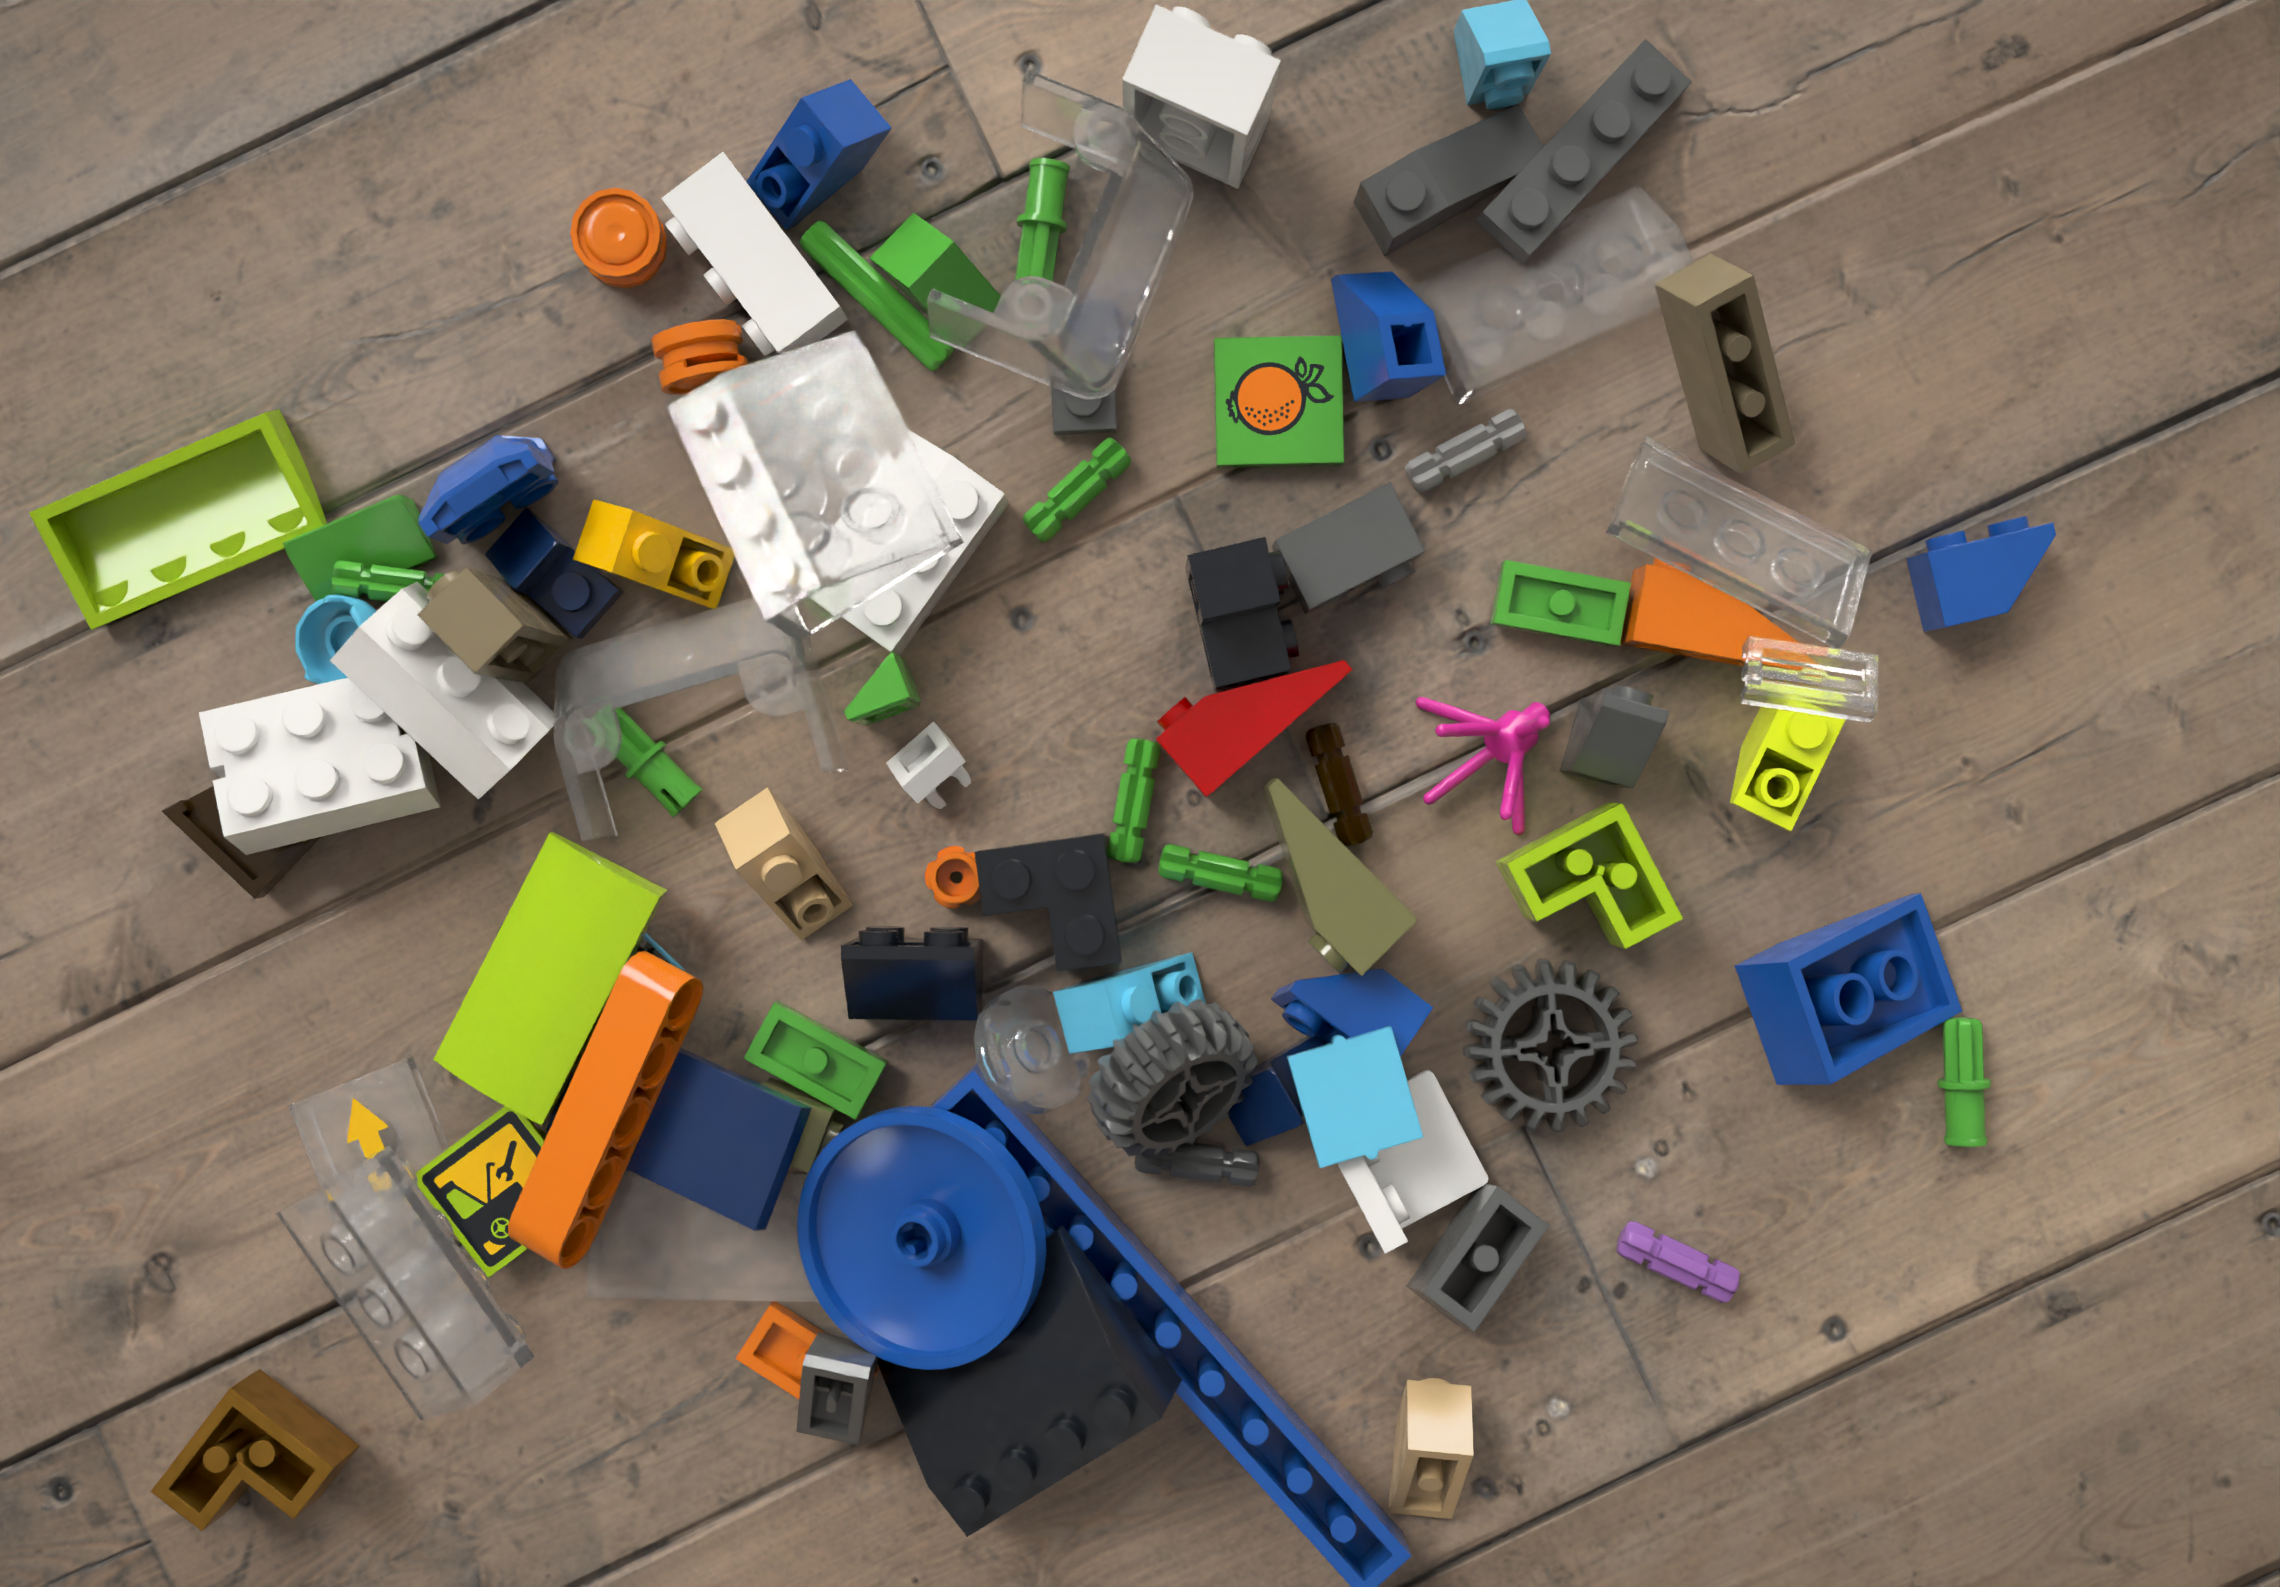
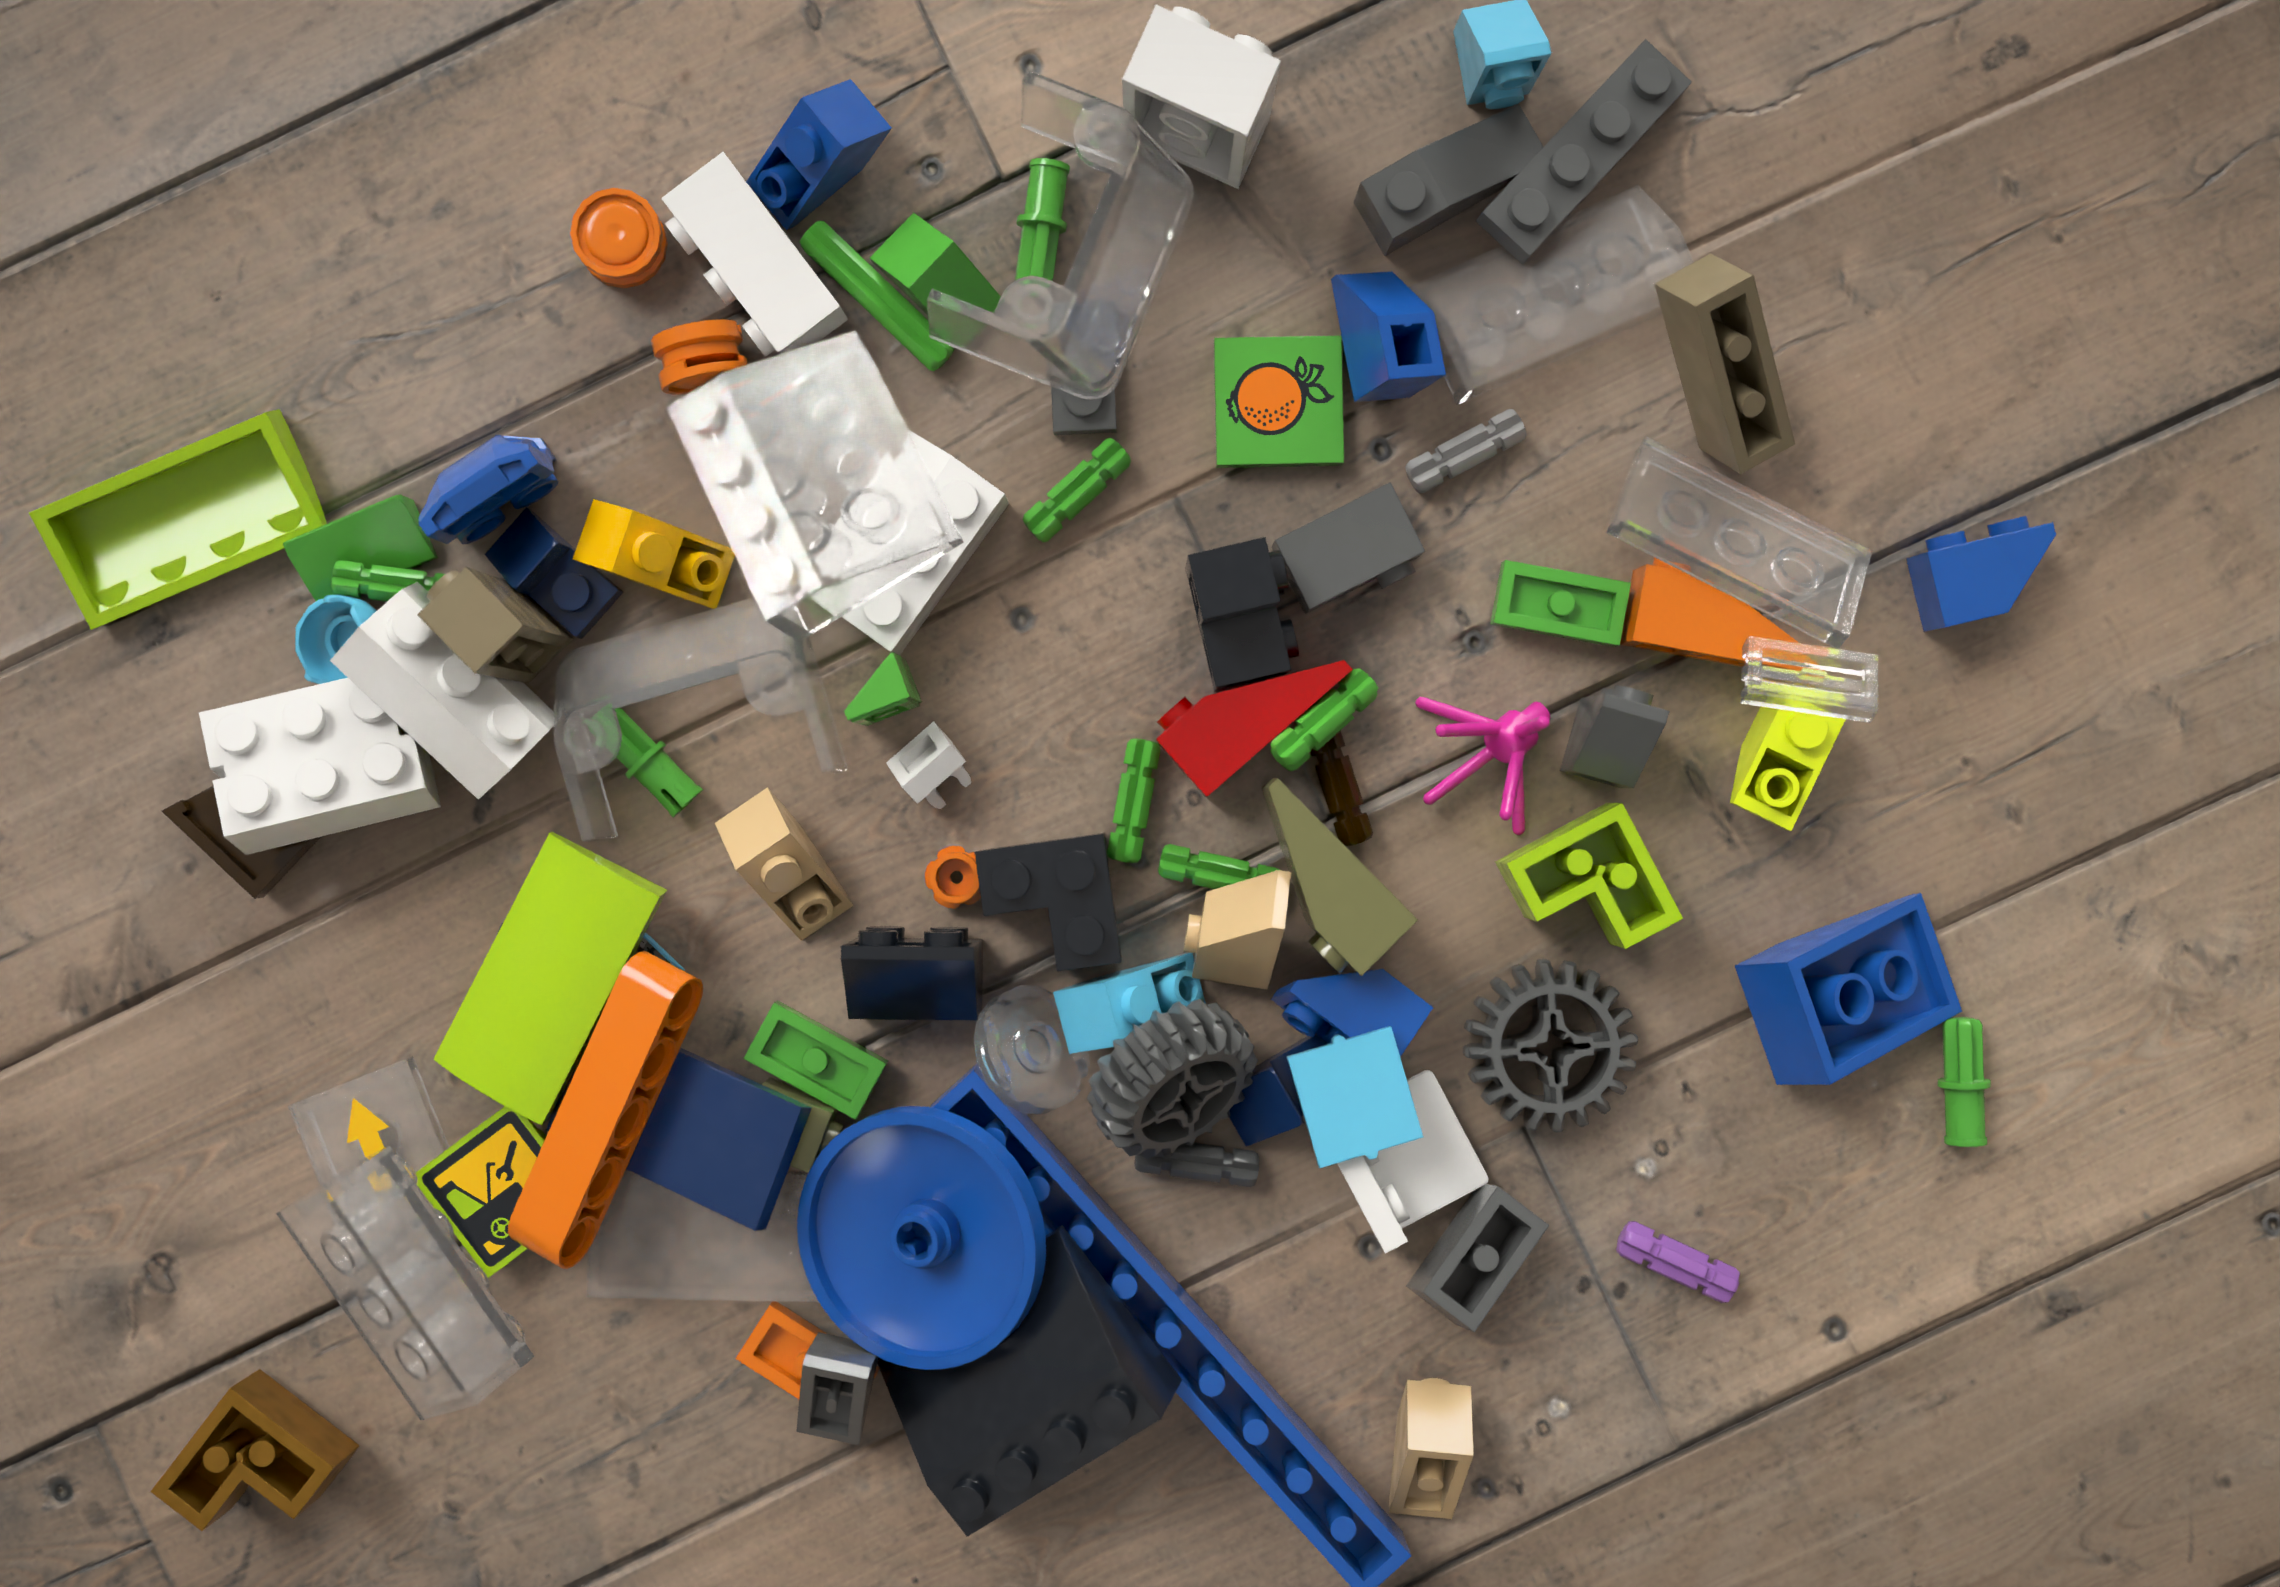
(1240, 931): none -> tan slope
(1324, 719): none -> bright green axle

